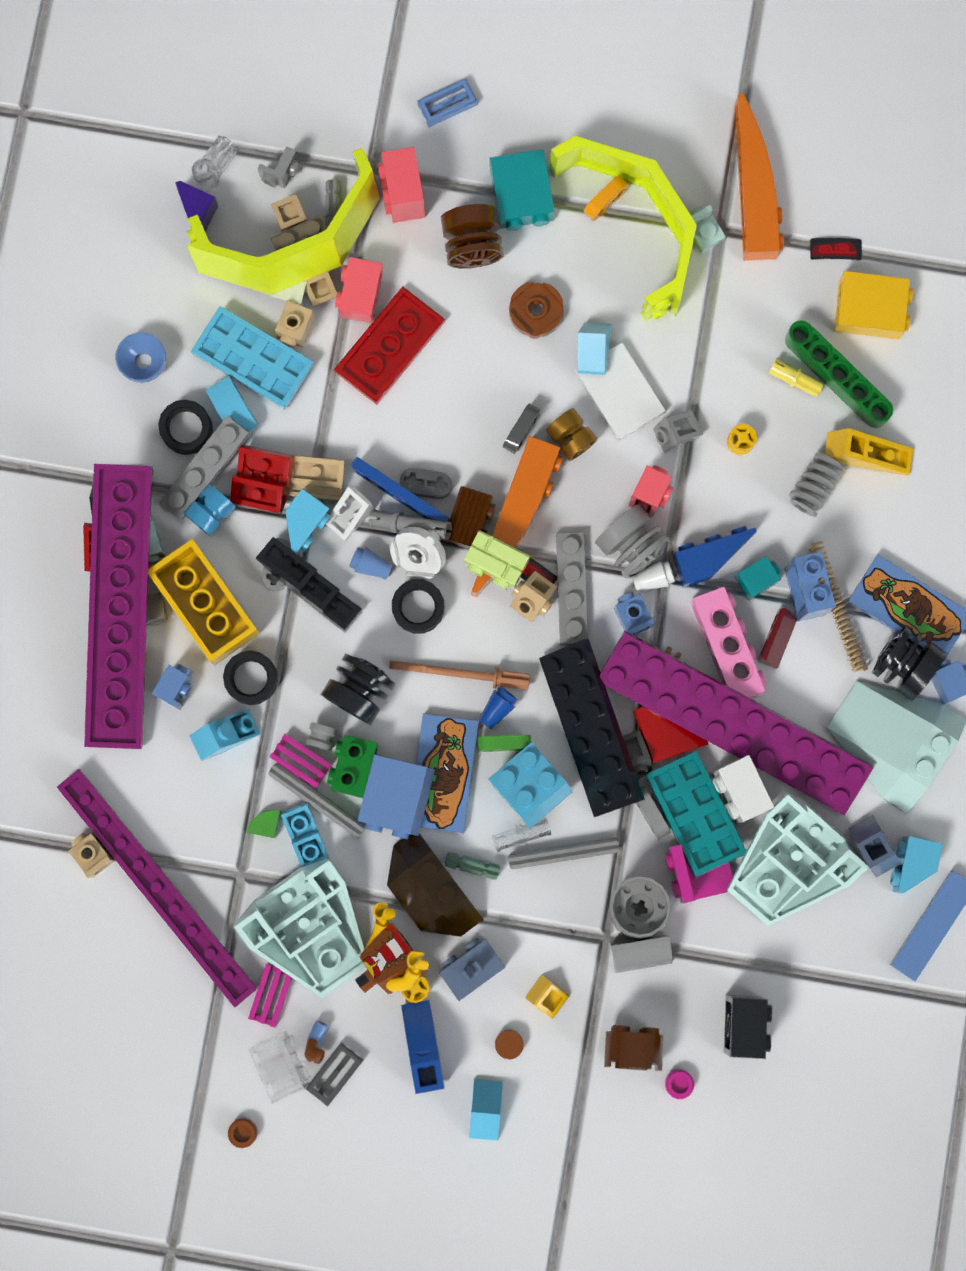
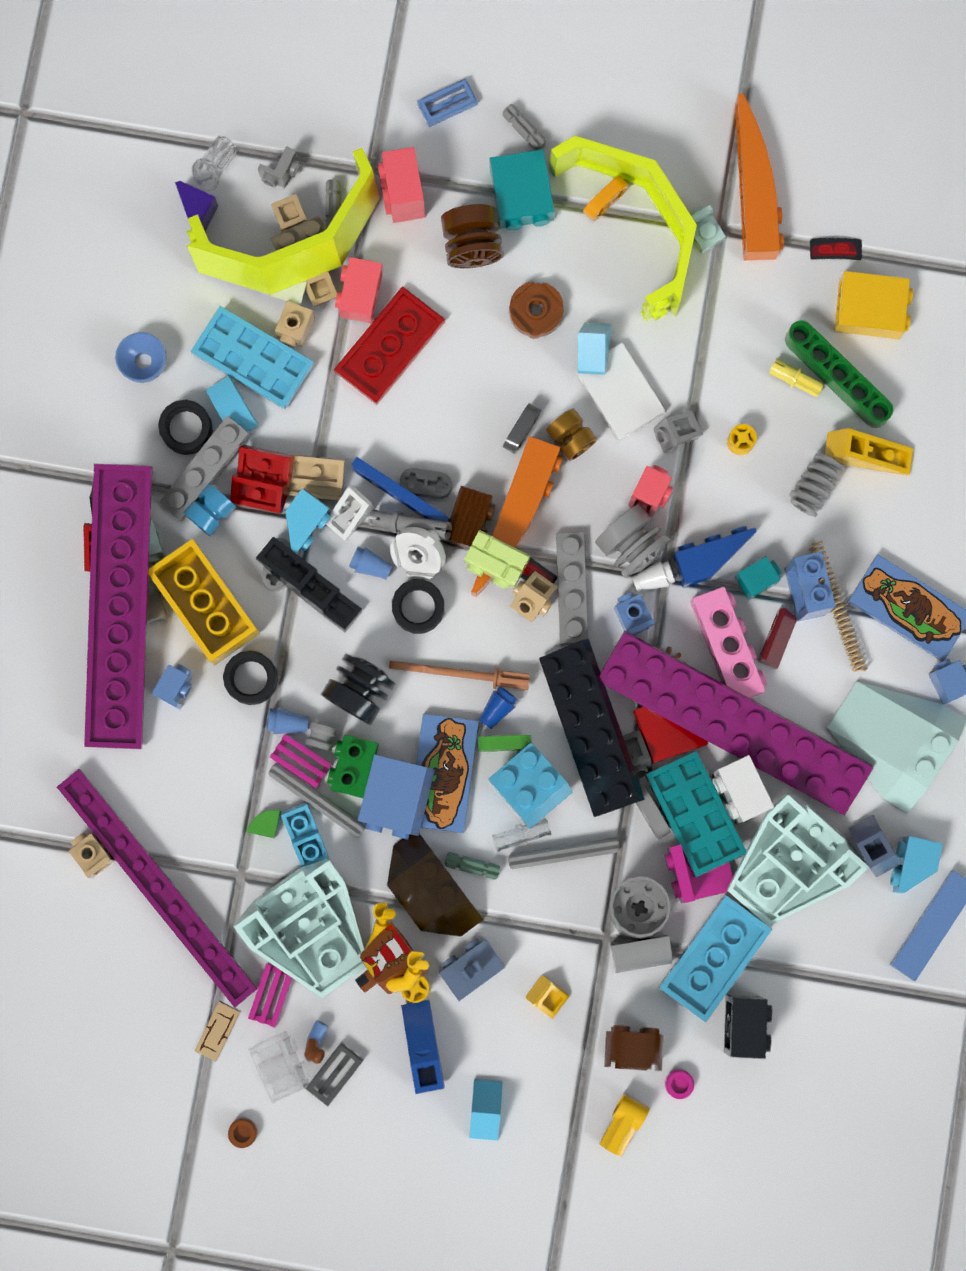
(217, 1031): none -> tan sticker
(224, 734): medium azure slope -> none
(285, 721): none -> medium blue cone
(509, 1044): dark orange tile -> none
(524, 127): none -> light grey axle
(627, 1118): none -> yellow piece
(715, 958): none -> medium azure plate
(908, 662): black wheel -> none

